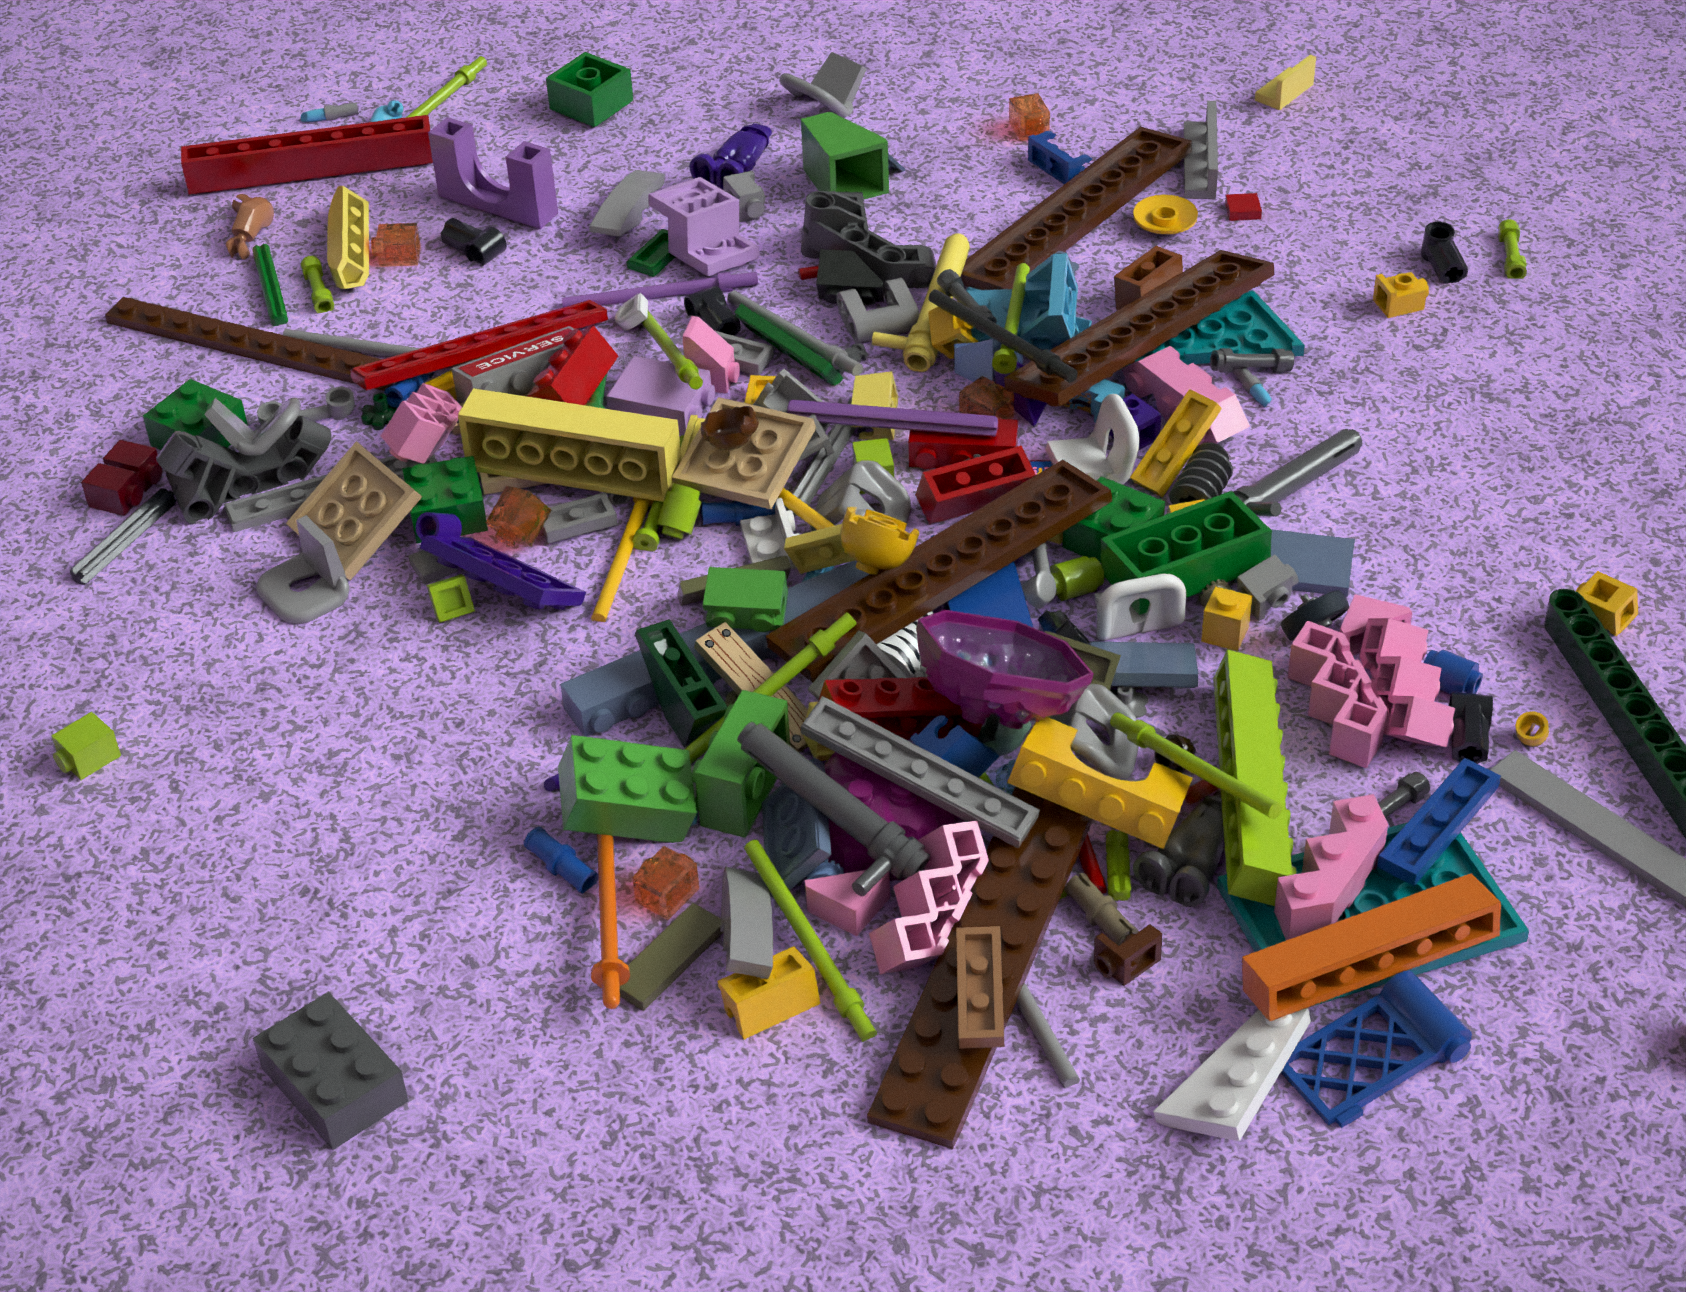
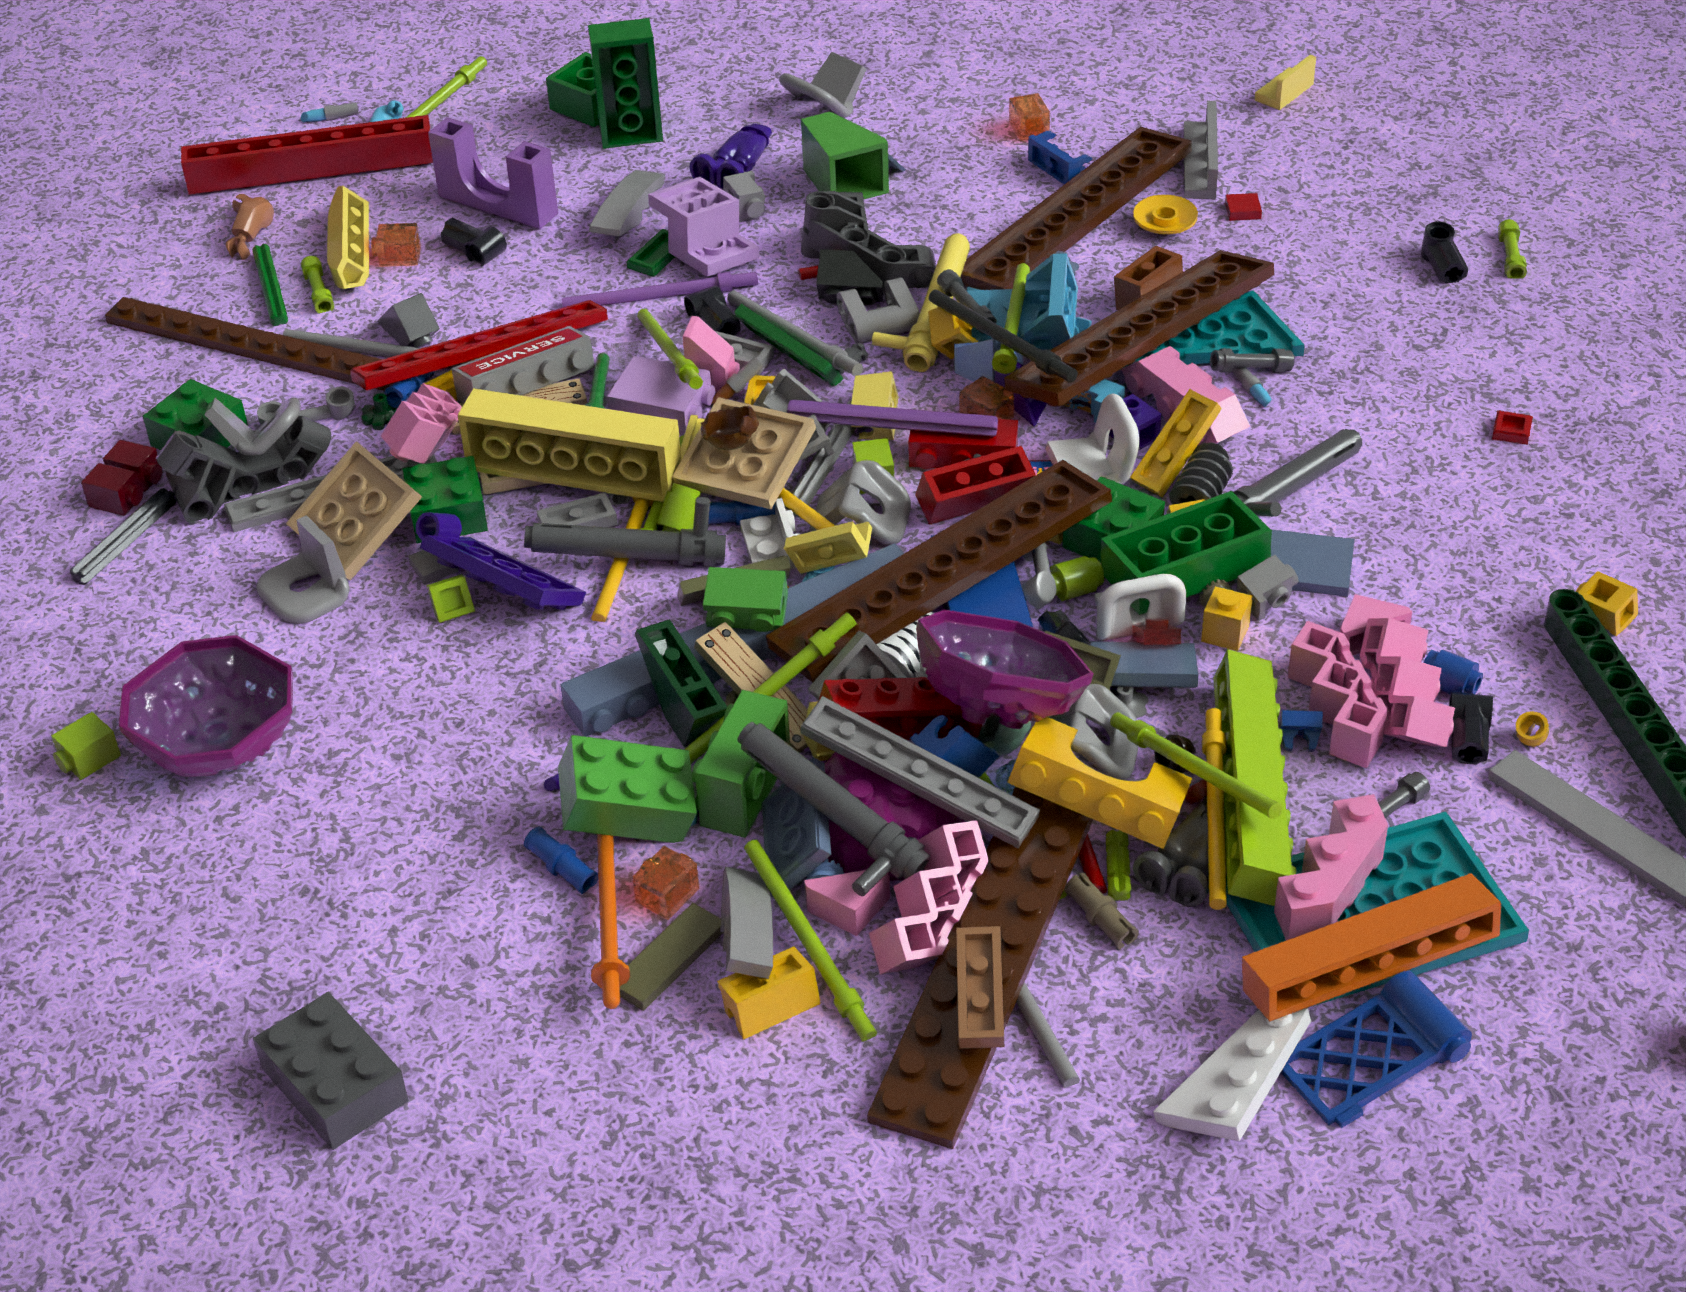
(208, 705): none -> clear light blue rock
(410, 322): none -> dark grey slope
(518, 517): clear orange brick -> none
(575, 368): red brick -> none
(625, 82): none -> green brick
(632, 312): white tile -> none
(686, 546): none -> dark grey cylinder
(739, 380): none -> light grey piece
(876, 540): yellow cylinder -> none
(1131, 958): reddish brown bracket -> none
(1156, 632): none -> clear red plate
(1214, 748): none -> yellow bar
(1301, 723): none -> blue tile
(1319, 610): black wheel -> none
(1400, 294): yellow brick -> none
(1438, 821): blue plate -> none
(1512, 427): none -> red tile

